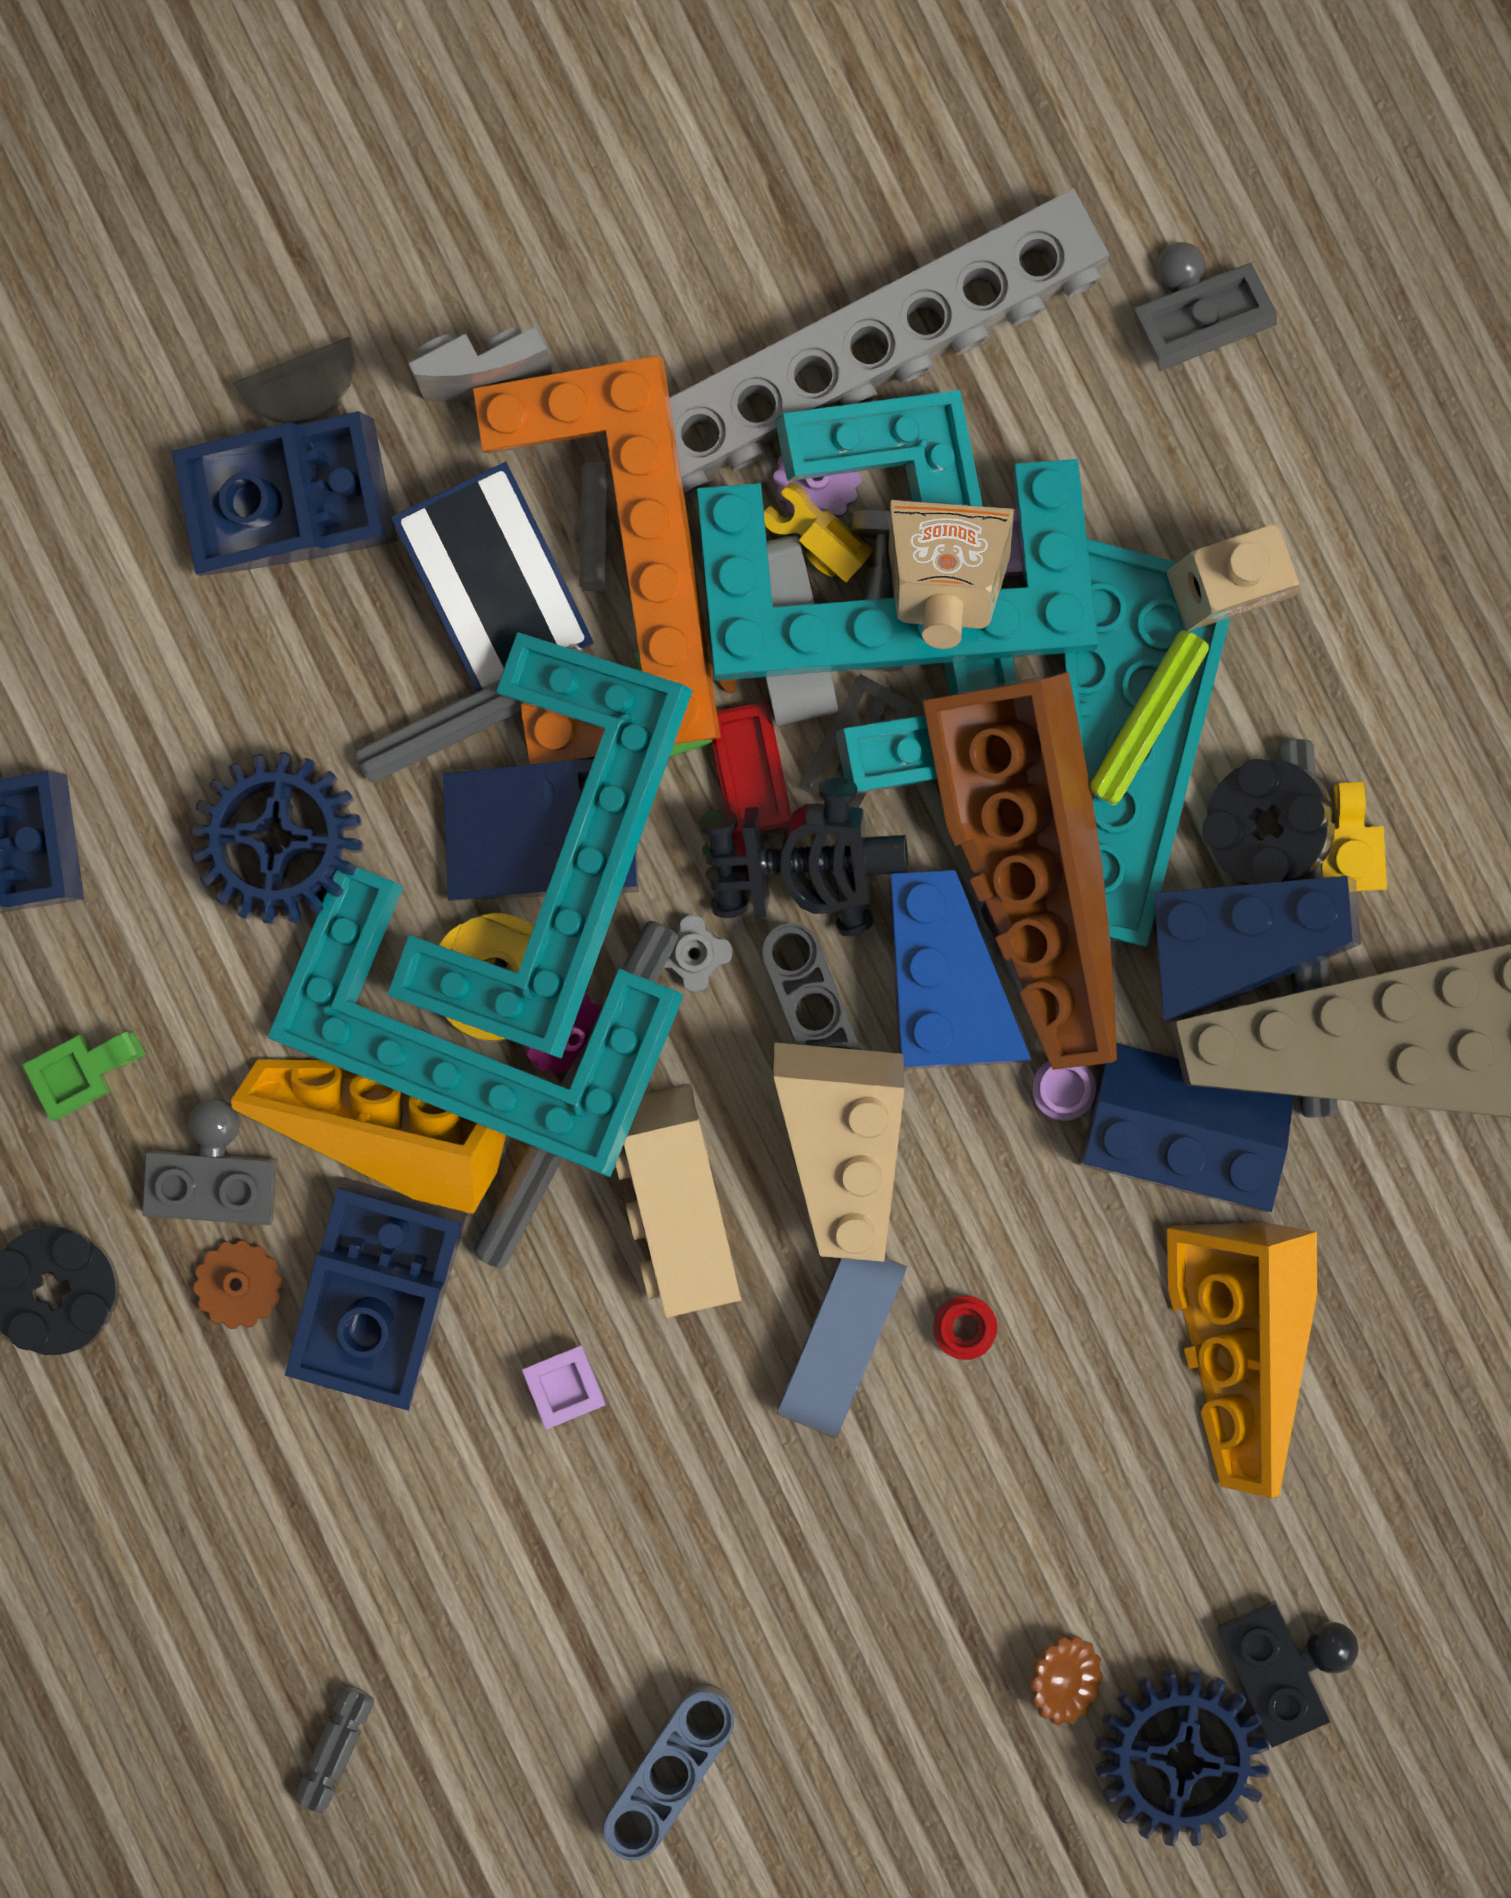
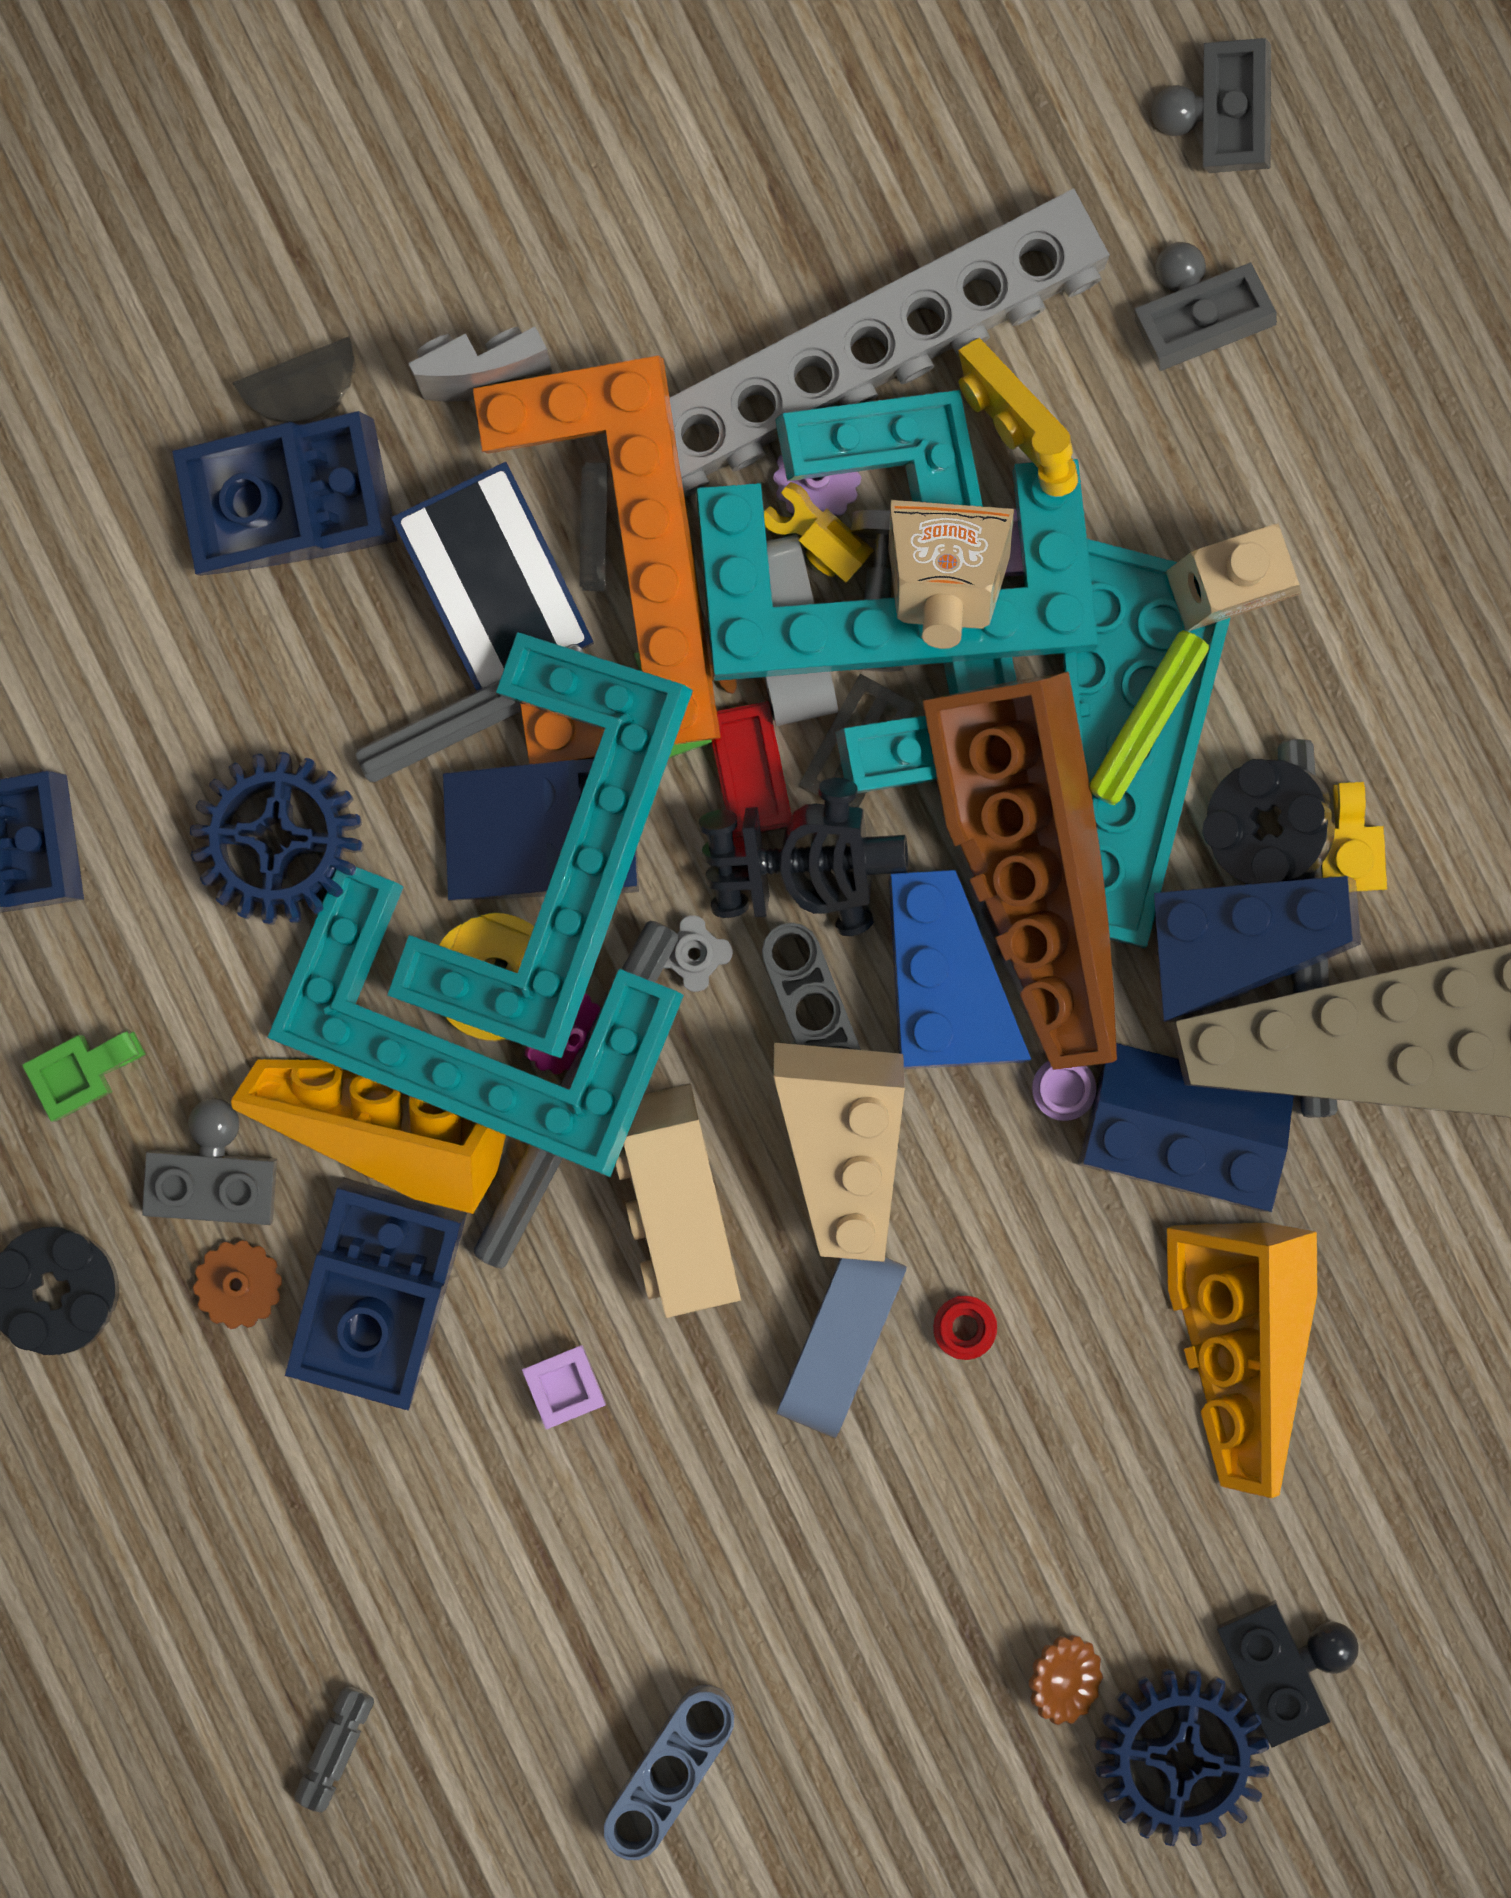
(1018, 417): none -> yellow plate
(1232, 106): none -> dark grey plate

